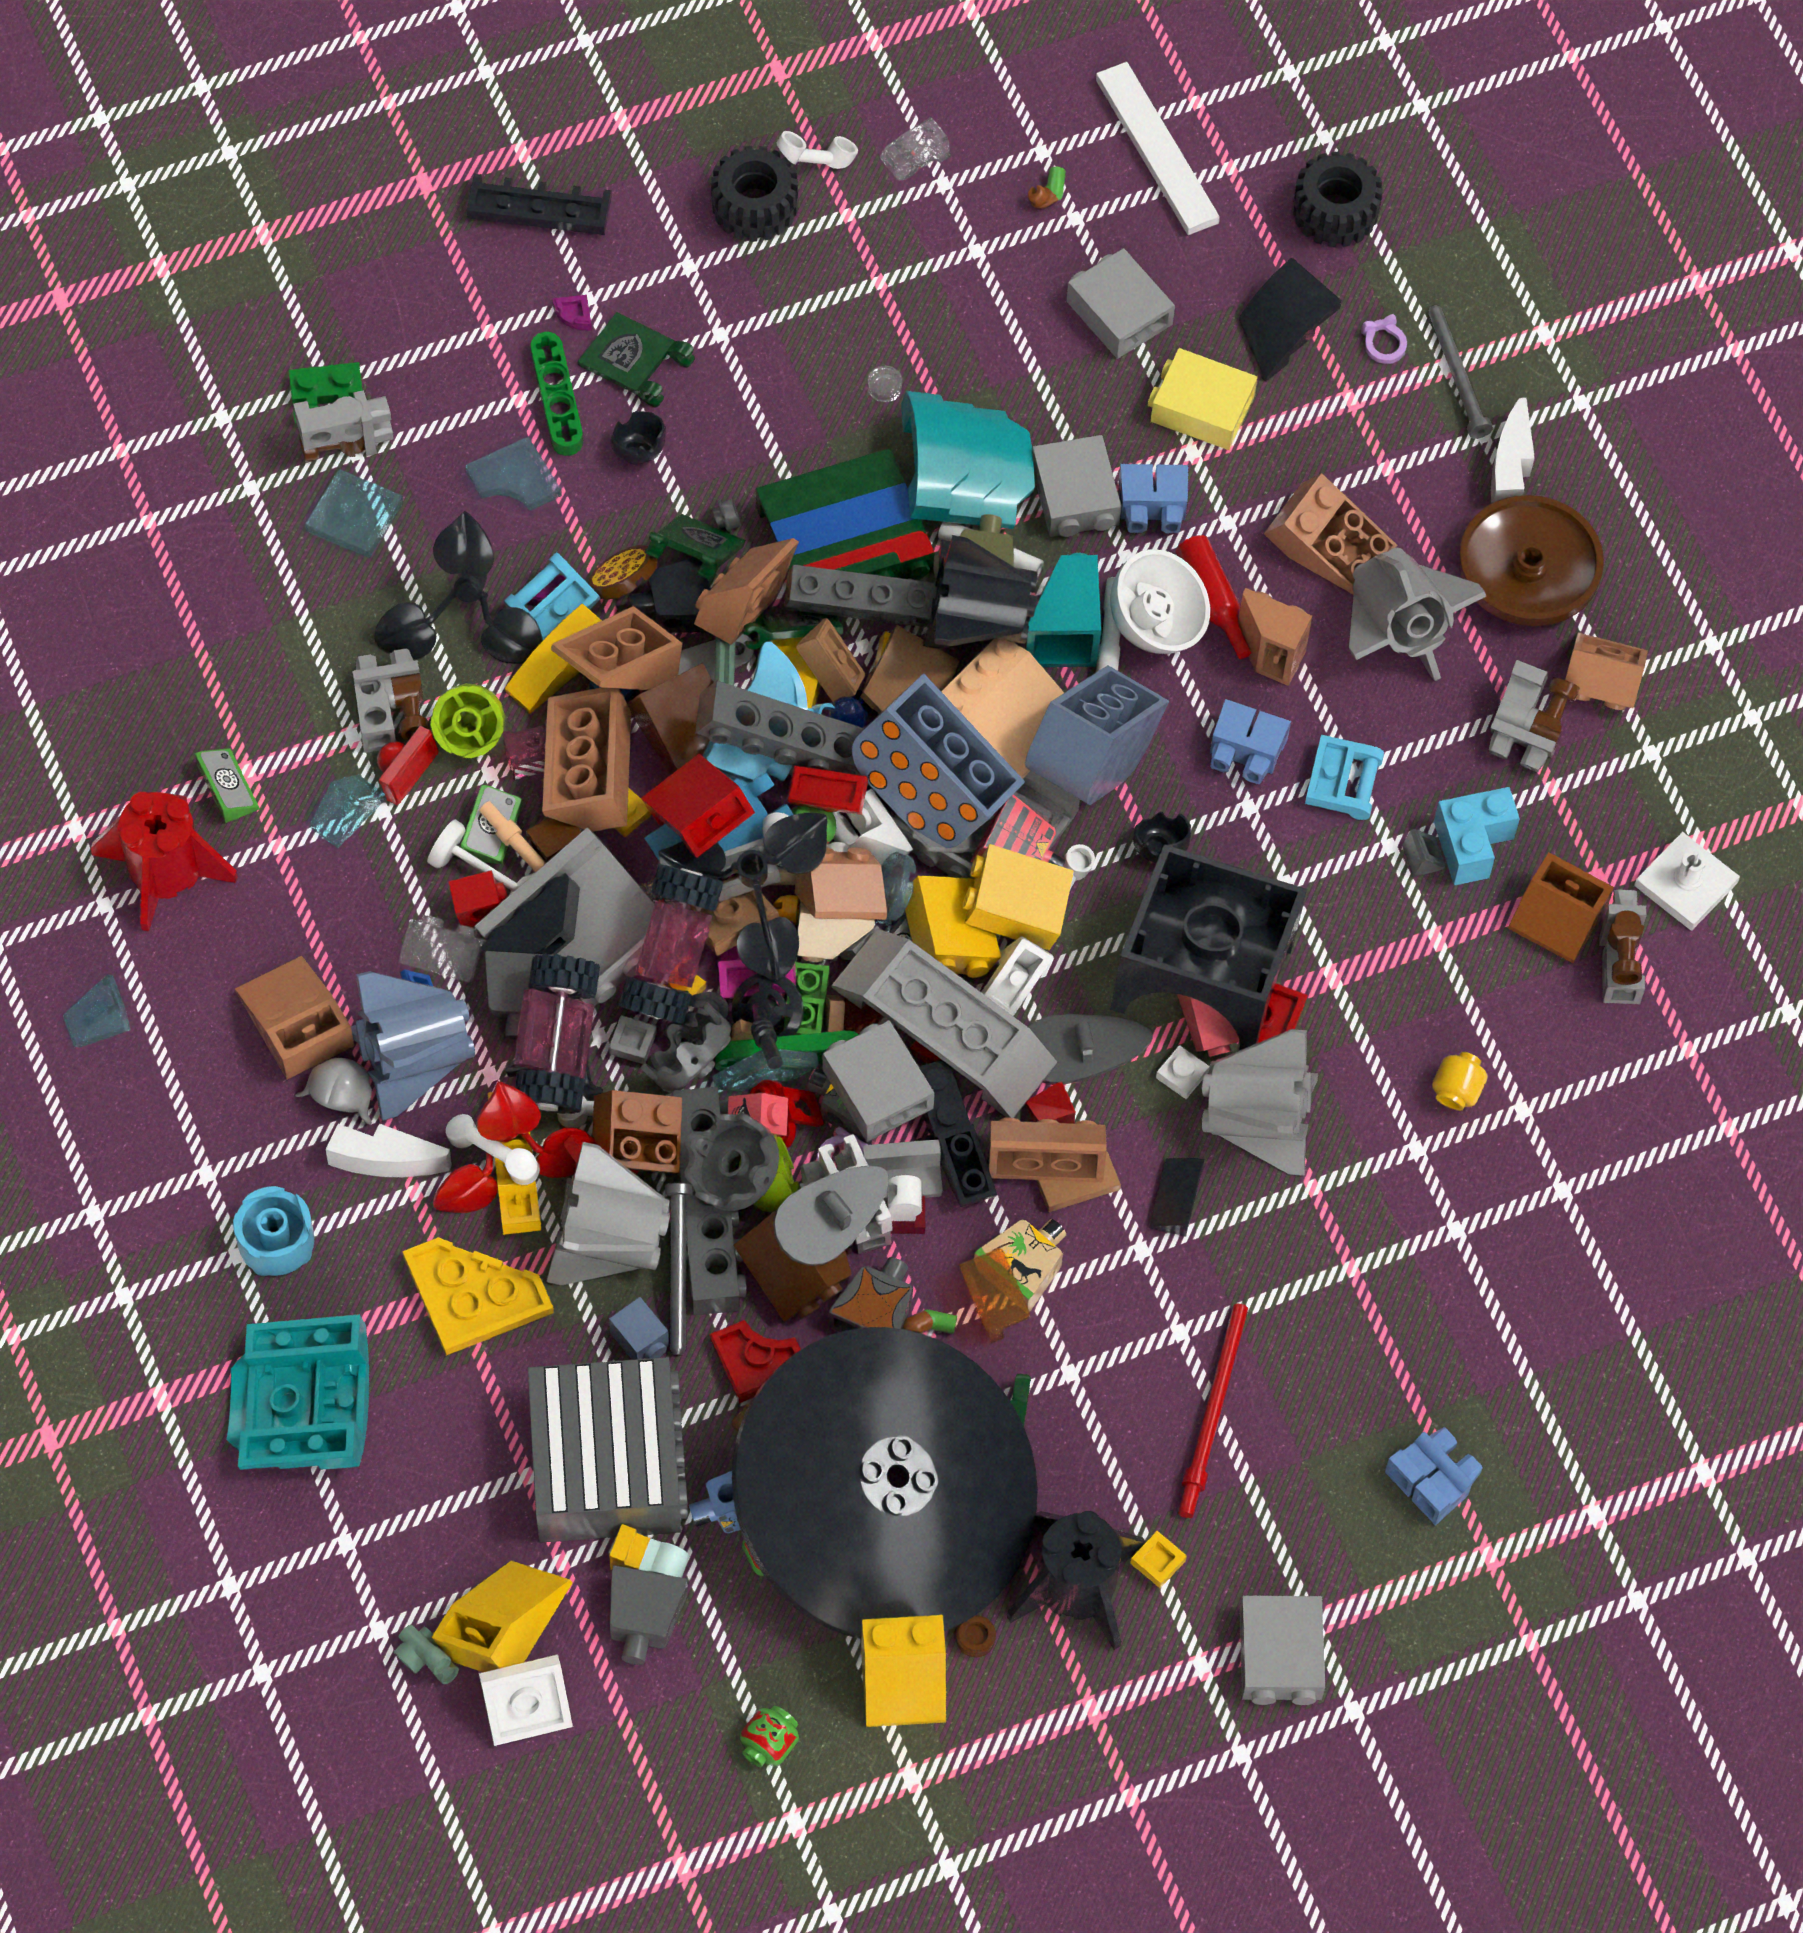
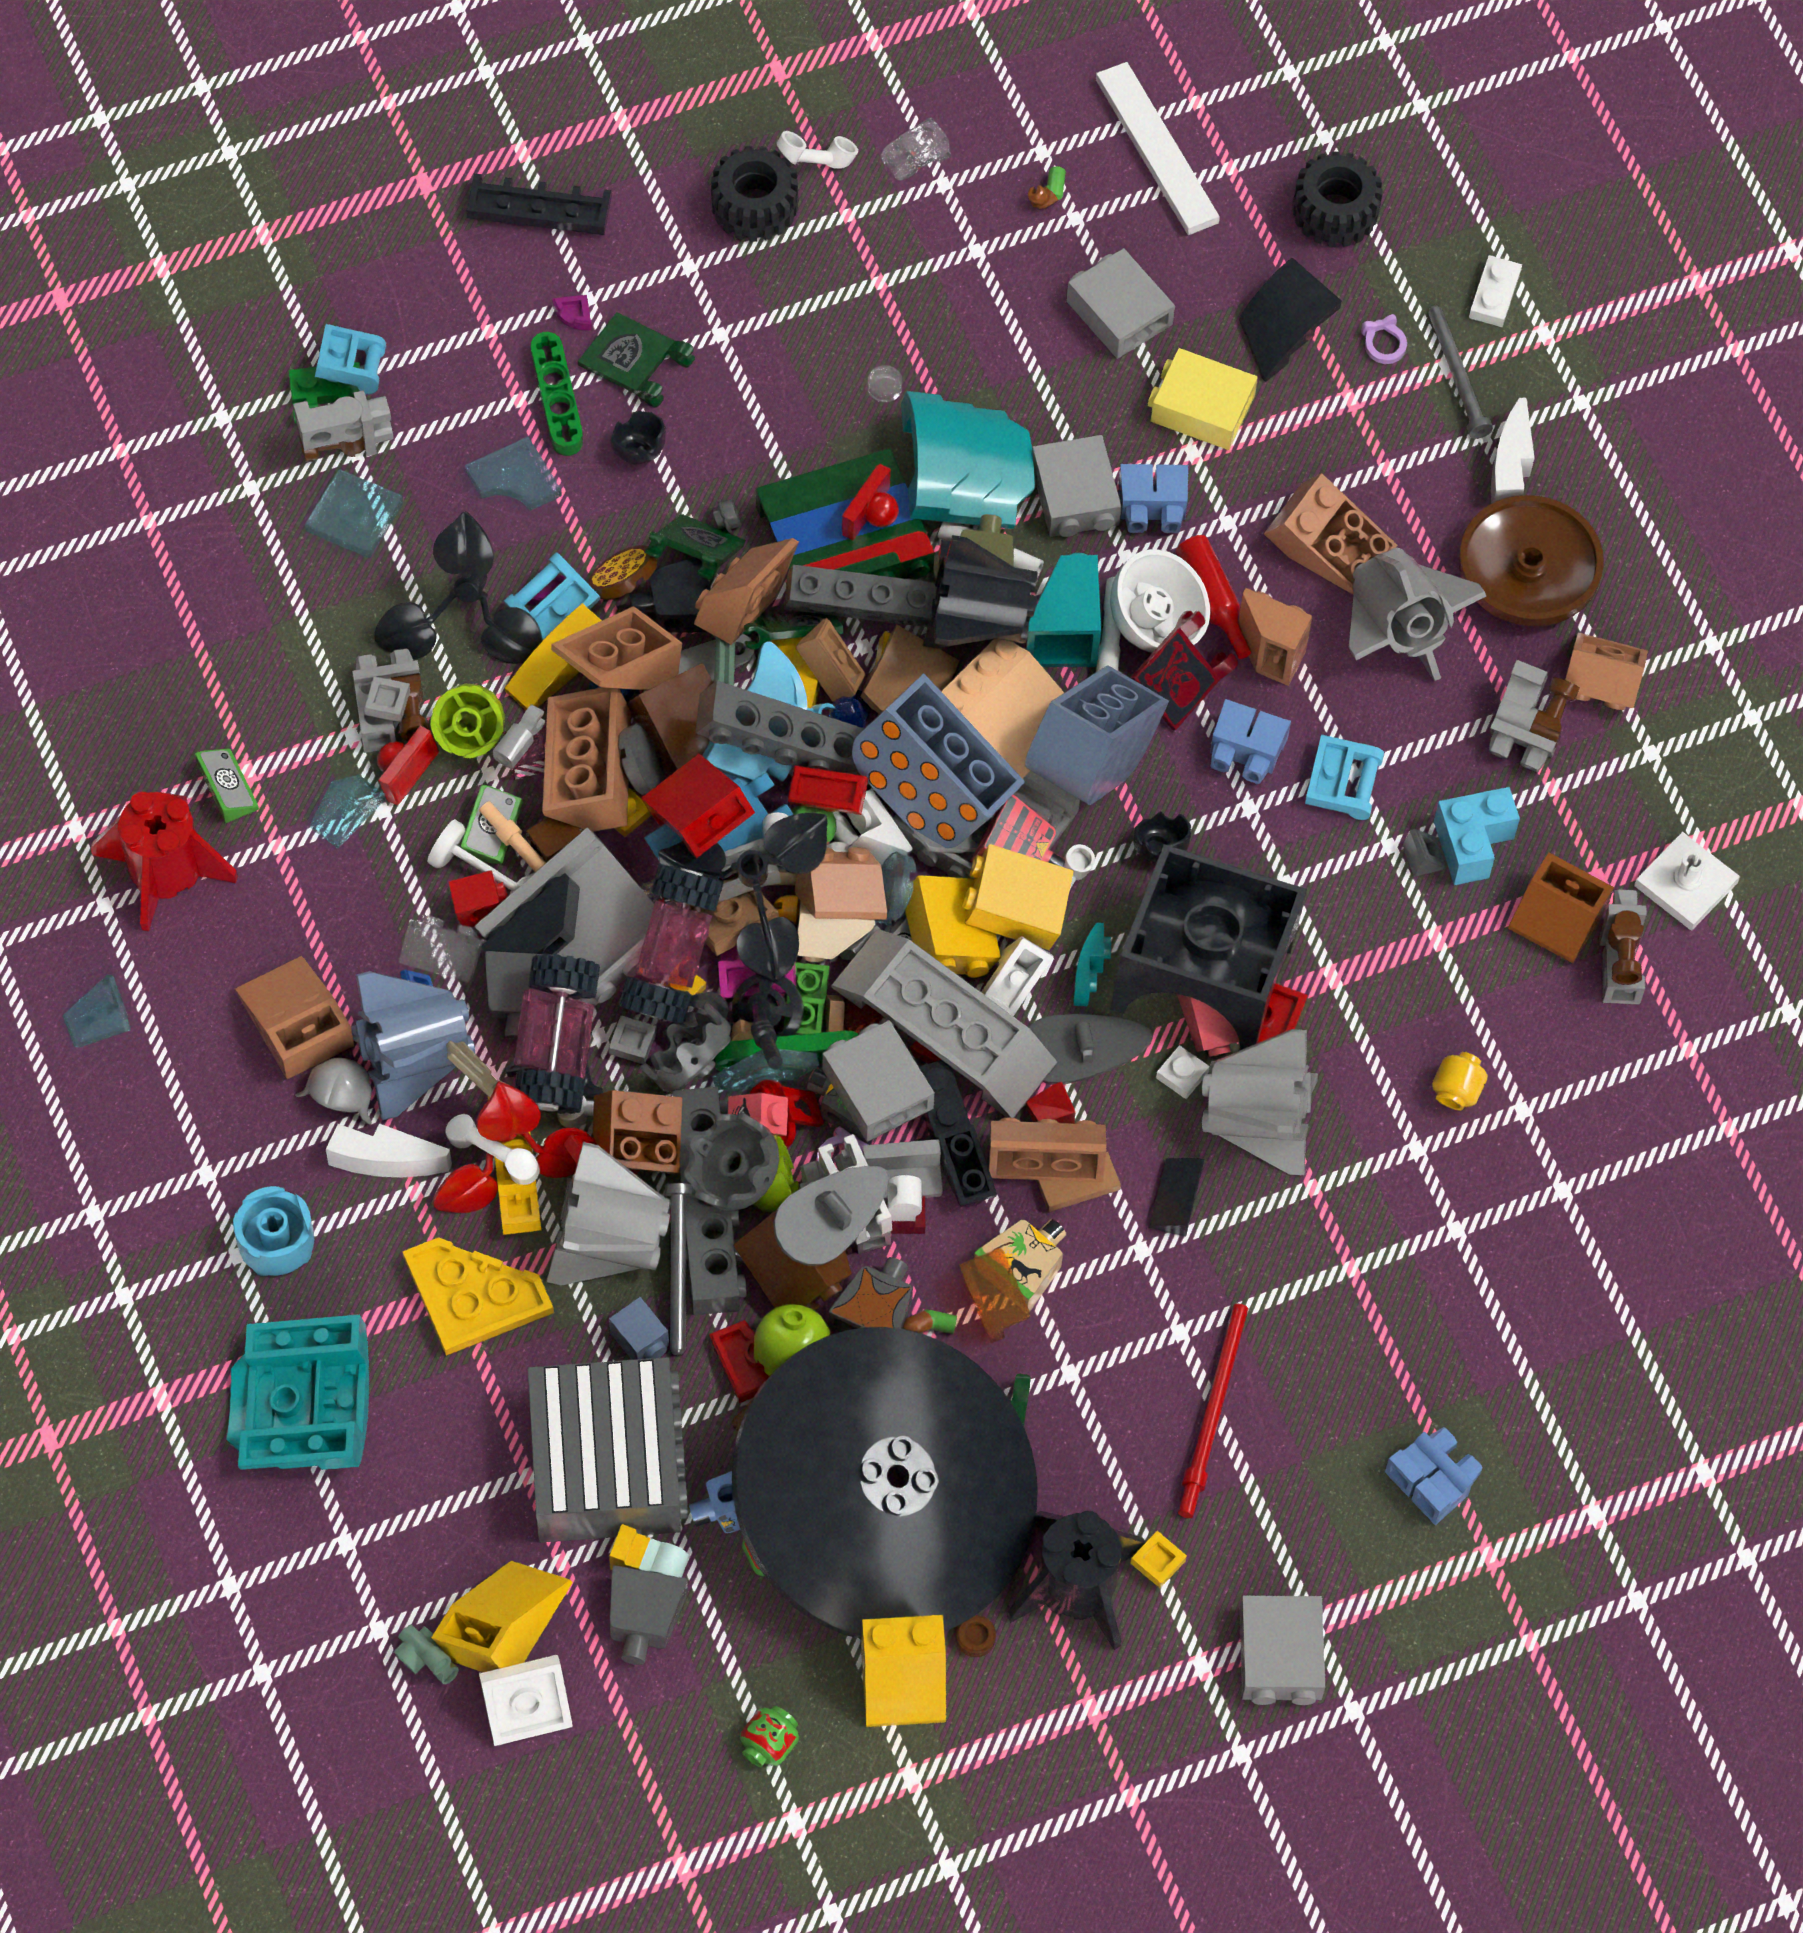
(339, 353): none -> medium azure plate
(387, 699): none -> light grey plate
(471, 1066): none -> dark tan piece
(519, 738): none -> light grey bar
(642, 760): none -> dark grey tile
(786, 1332): none -> lime cylinder
(871, 504): none -> red tile
(1090, 963): none -> teal slope
(1181, 672): none -> flag
(1495, 291): none -> white plate

